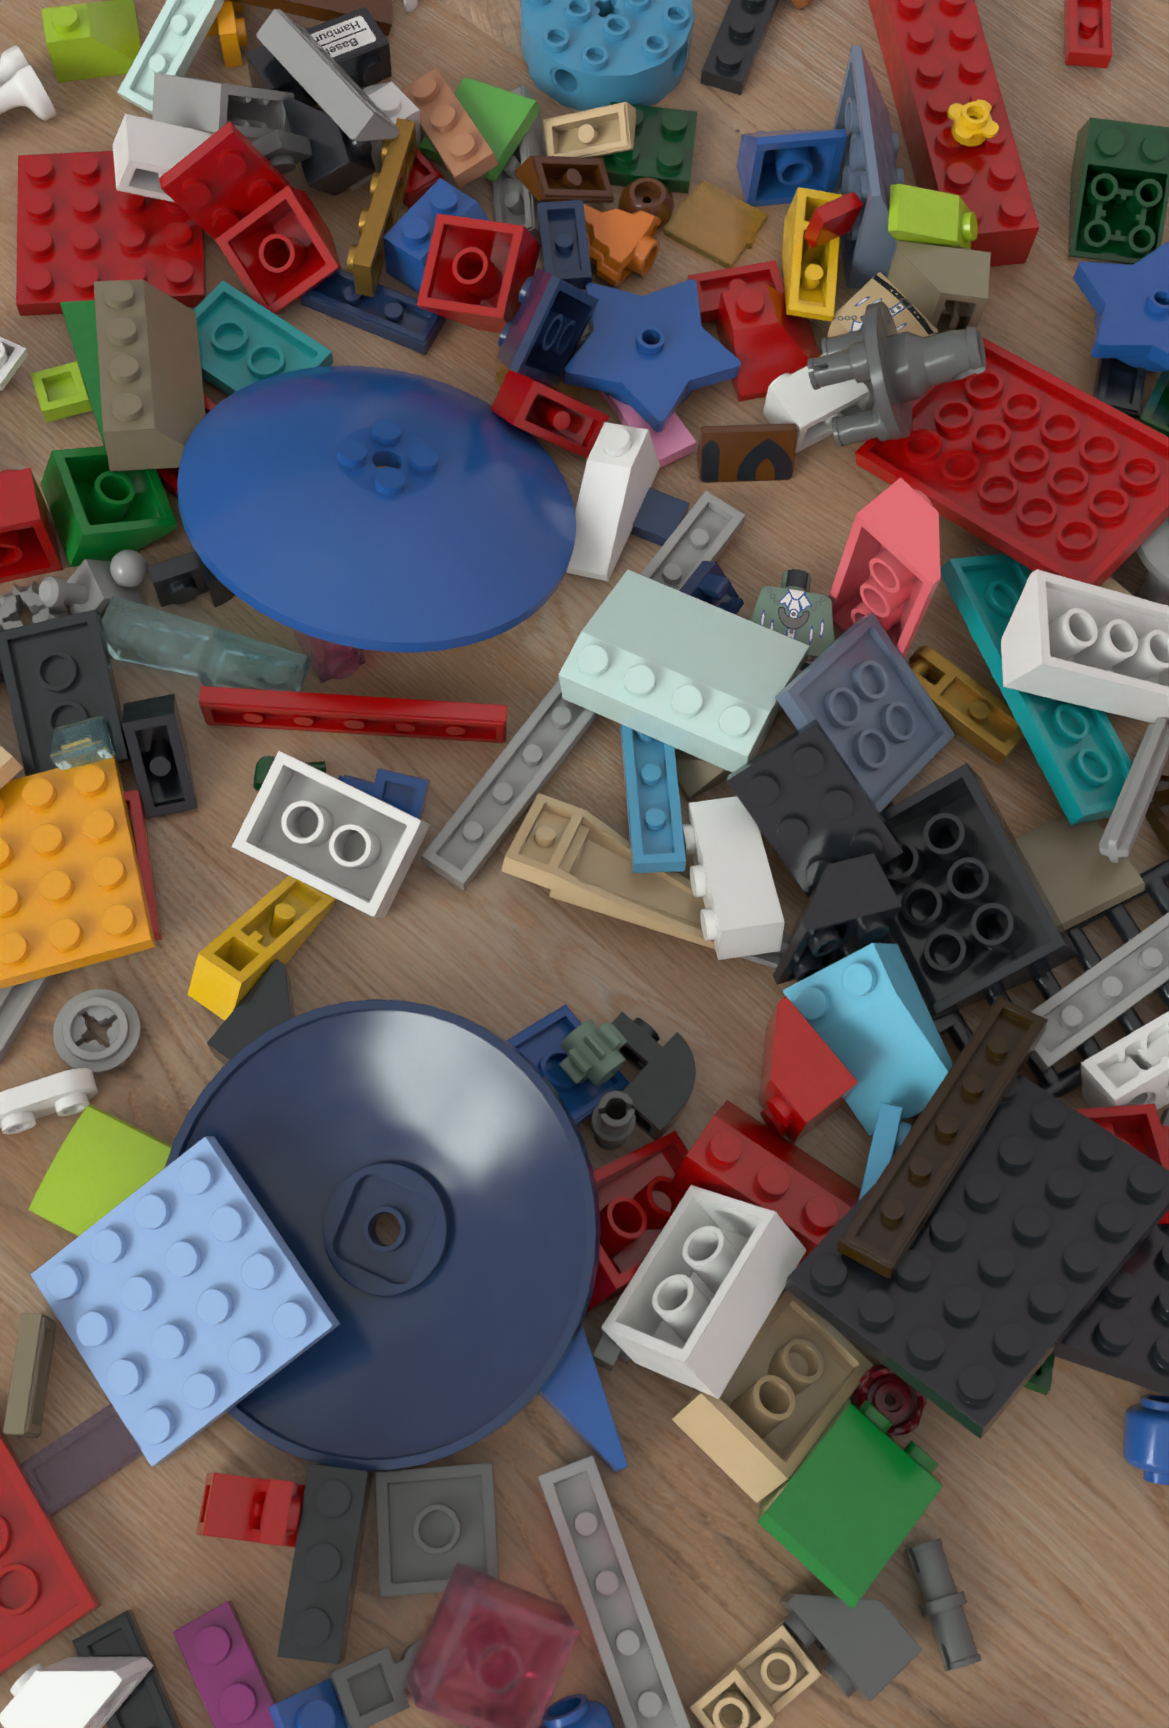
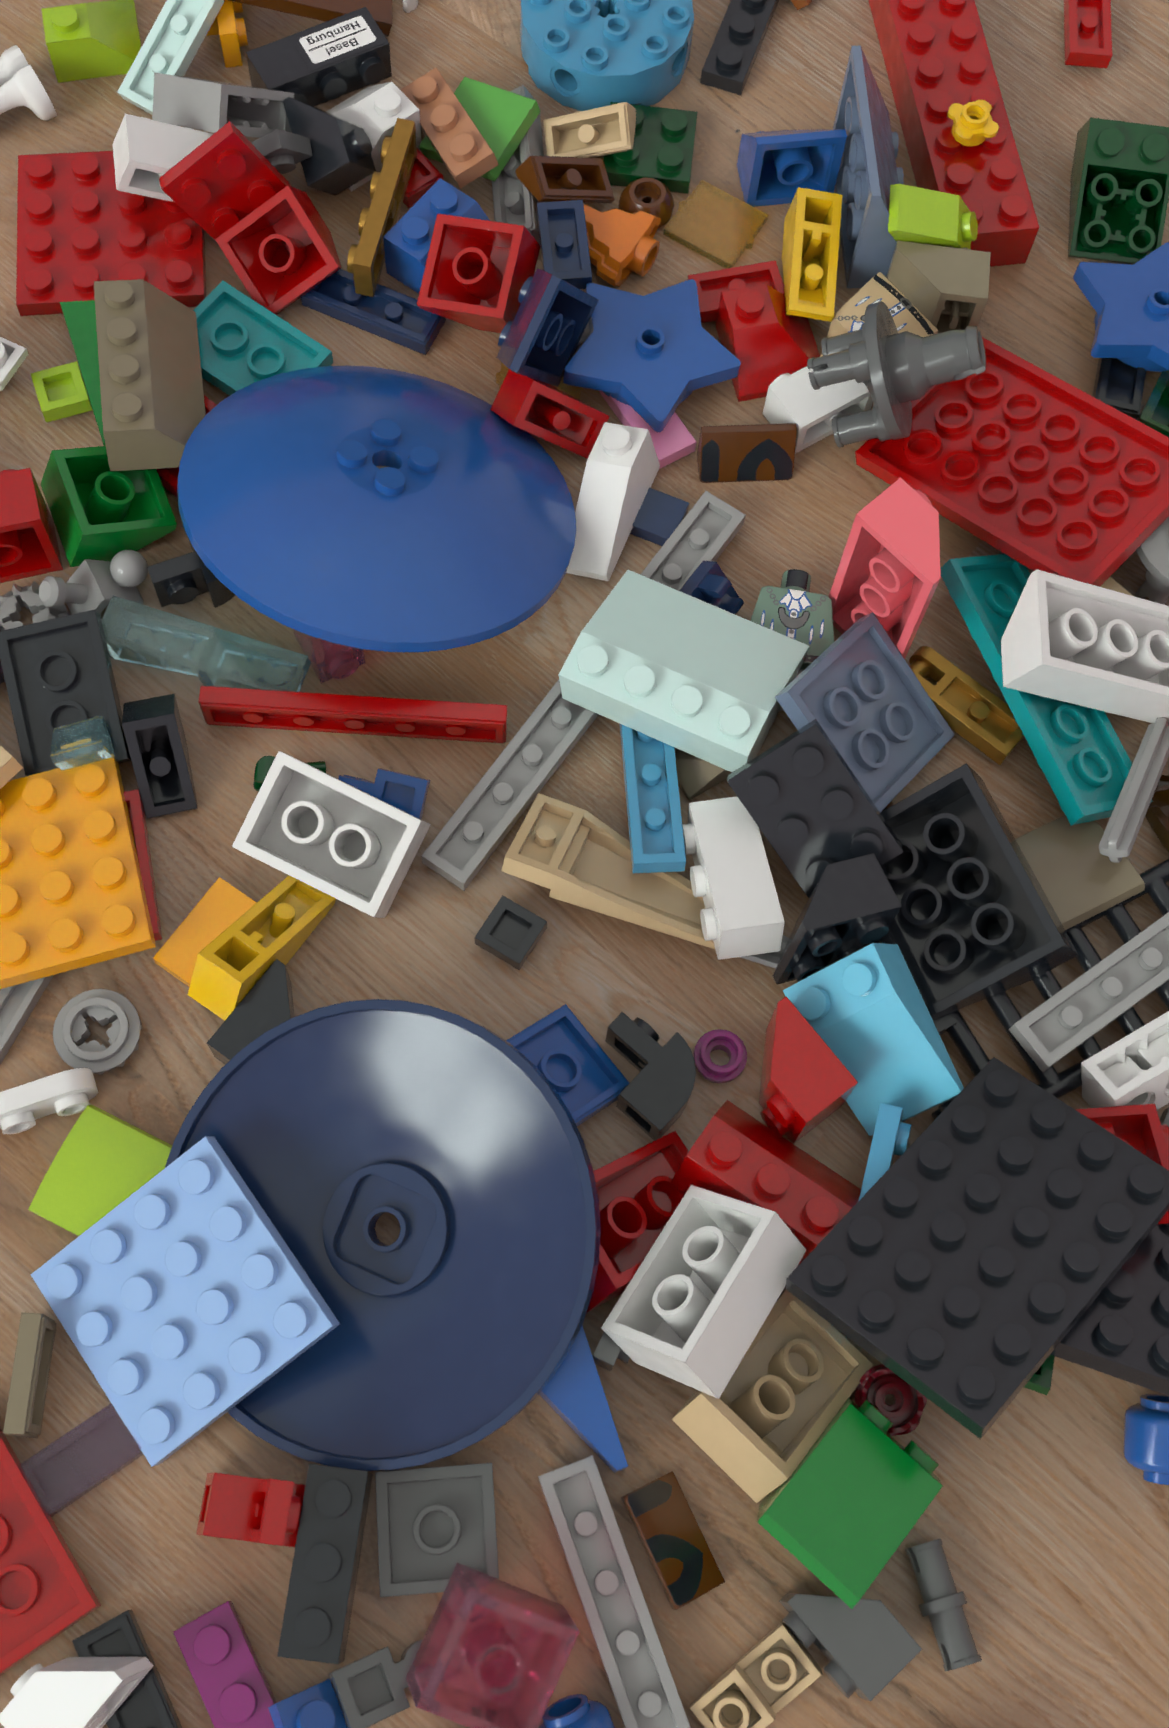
(206, 921): none -> light orange tile
(325, 79): light grey slope -> none
(510, 932): none -> black plate
(593, 1053): sand green gear -> none
(613, 1120): dark grey pin -> none
(672, 1540): none -> slope
(725, 1041): none -> magenta plate
(833, 219): red tile -> none
(941, 1138): dark brown tile -> none

